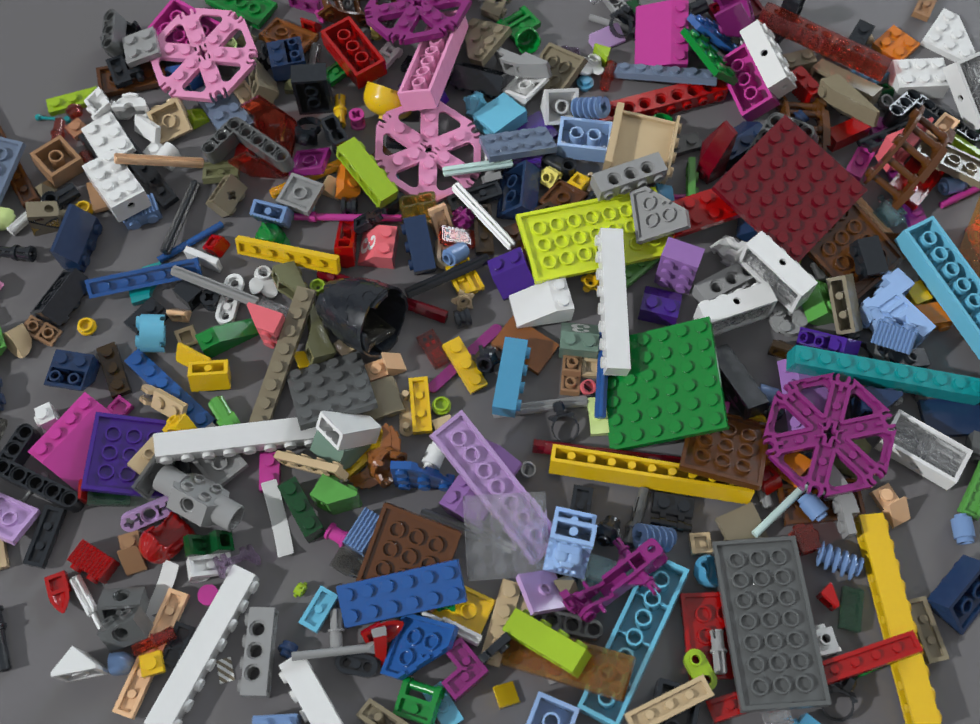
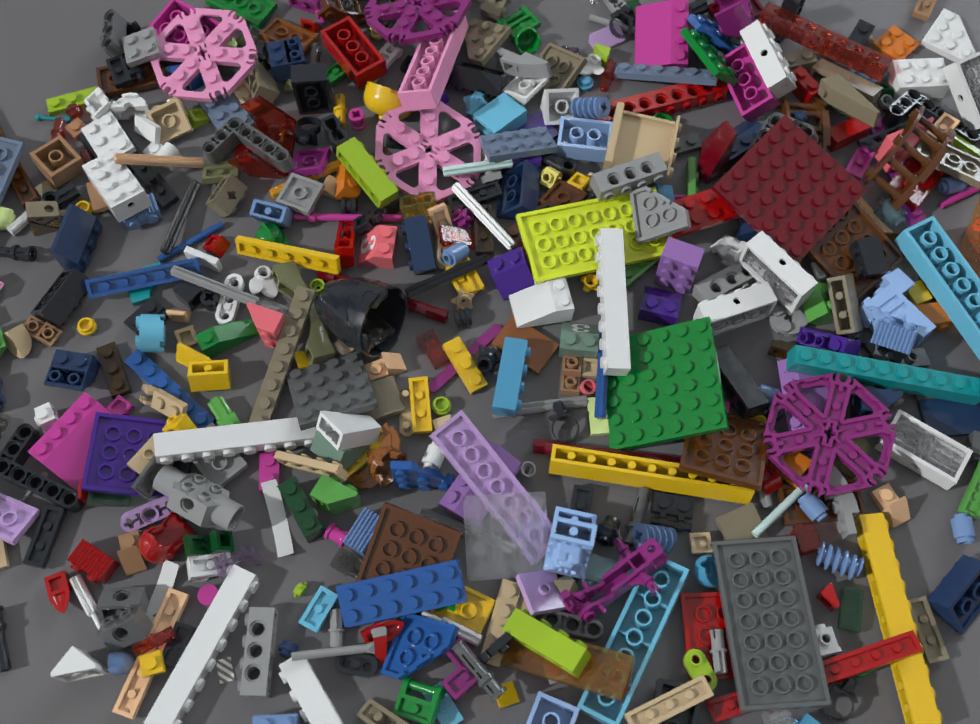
(485, 678): none -> dark grey pin

